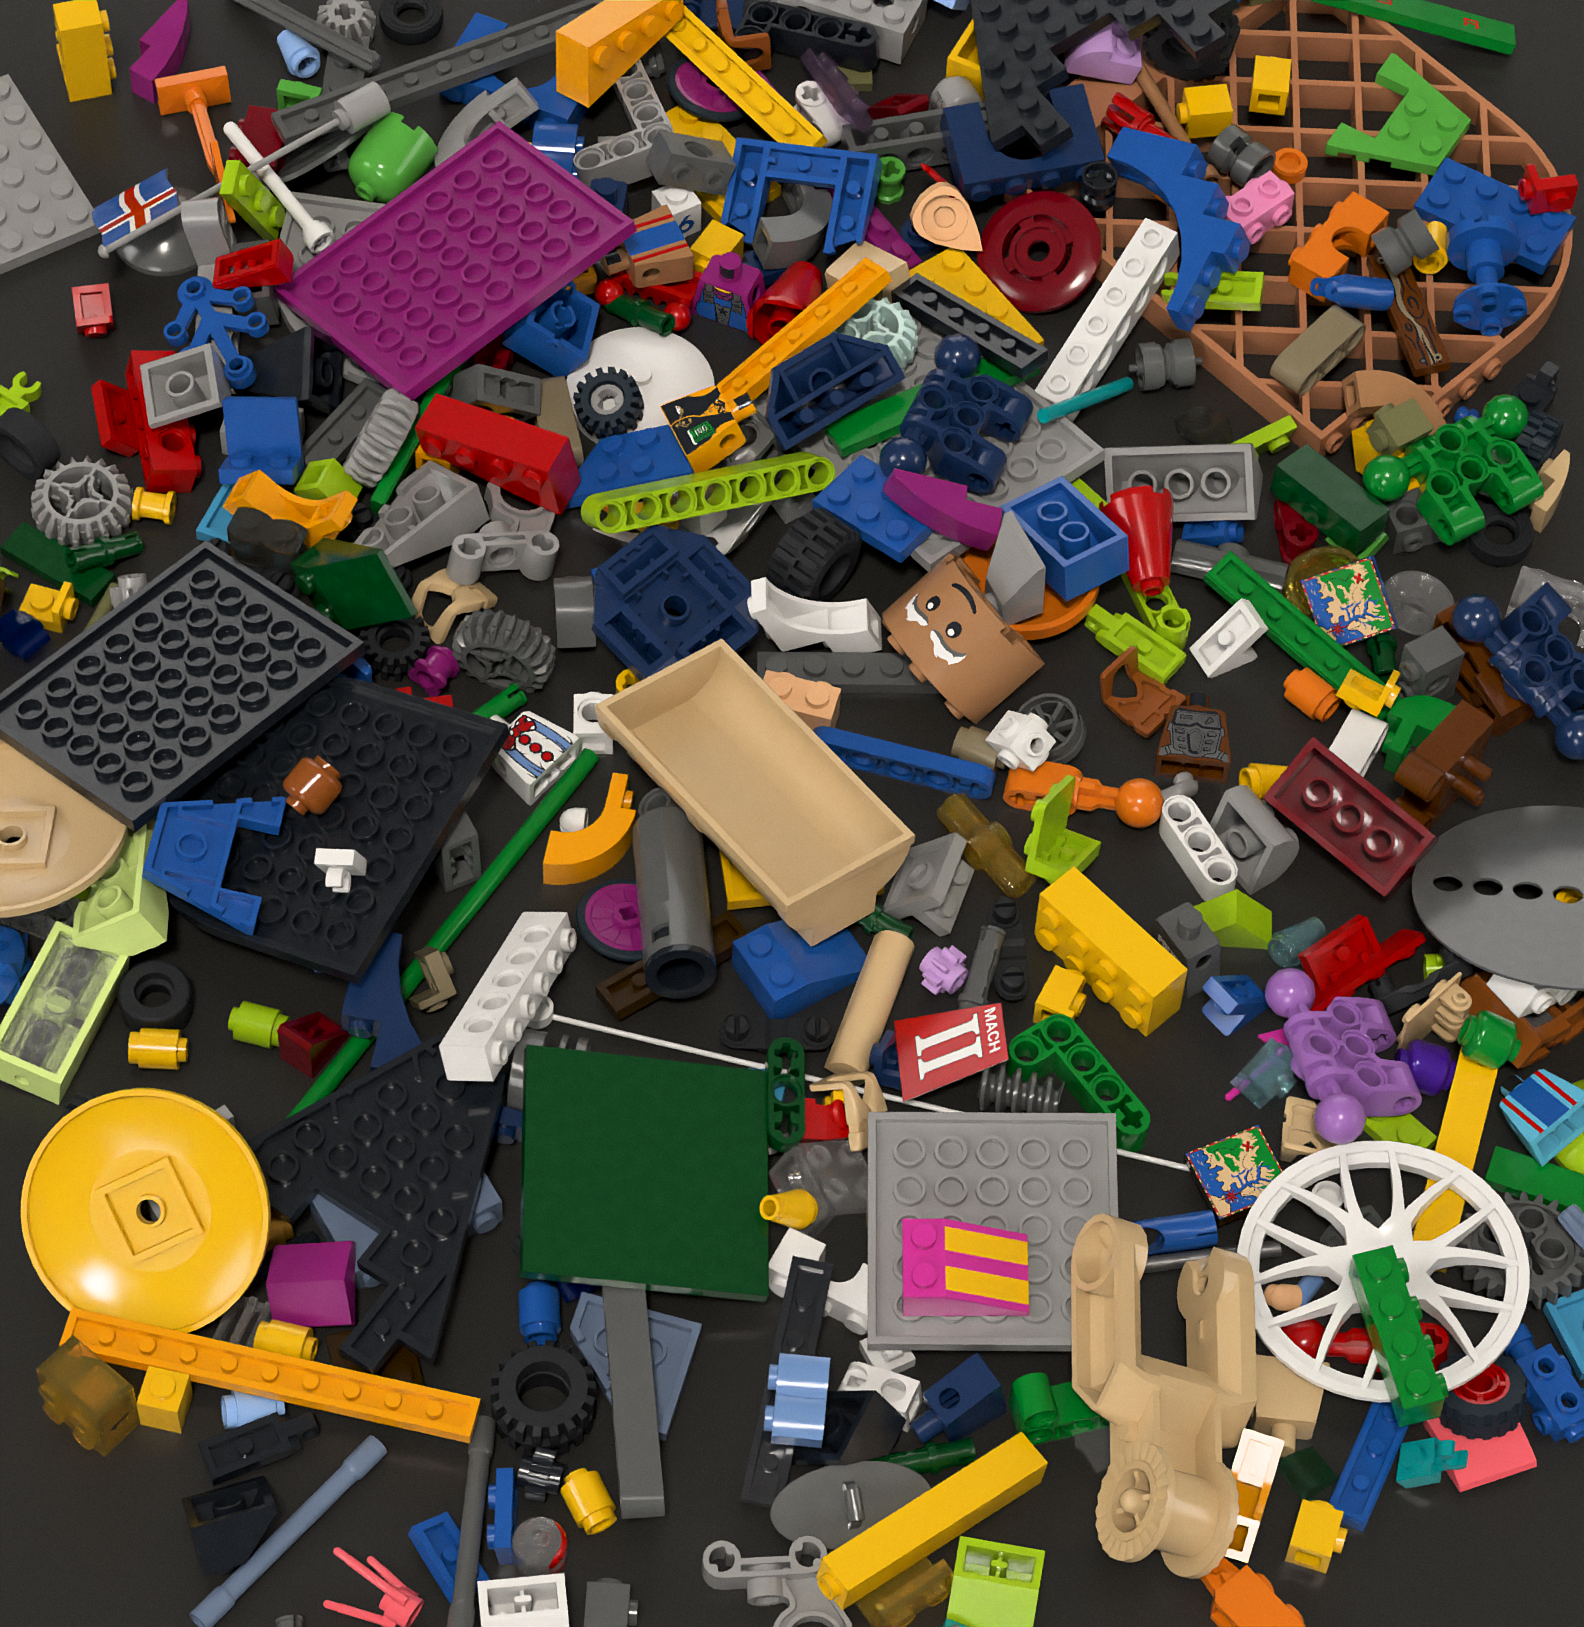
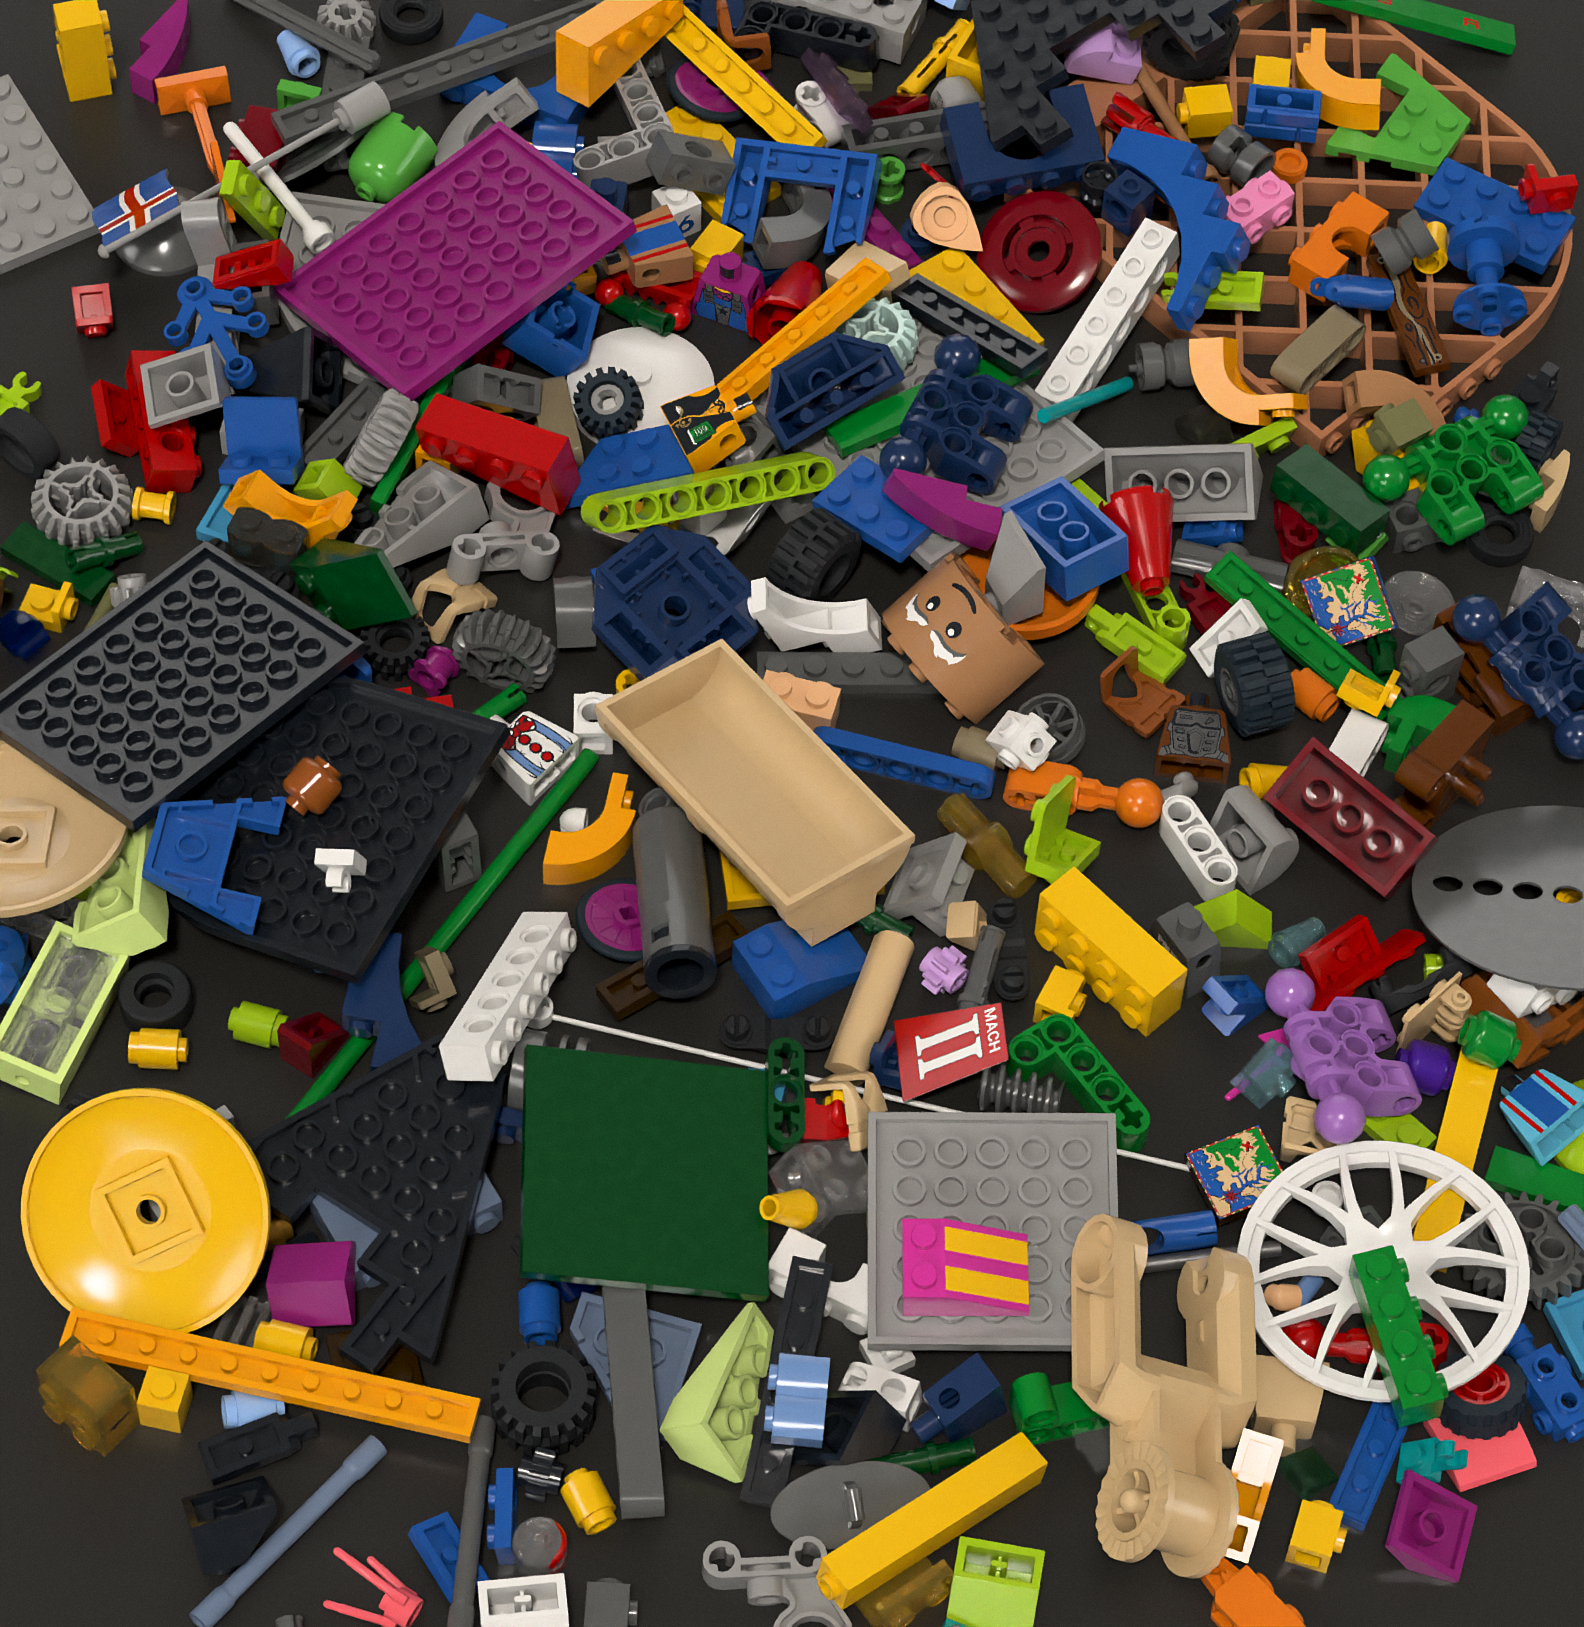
(717, 1405): none -> yellowish green wedge
(934, 61): none -> yellow pin
(965, 923): none -> tan slope
(1128, 202): none -> dark blue brick
(1204, 607): none -> dark red plate
(1219, 381): none -> light orange arch
(1254, 684): none -> black wheel
(1282, 113): none -> blue brick
(1344, 100): none -> light orange arch
(1430, 1528): none -> magenta slope

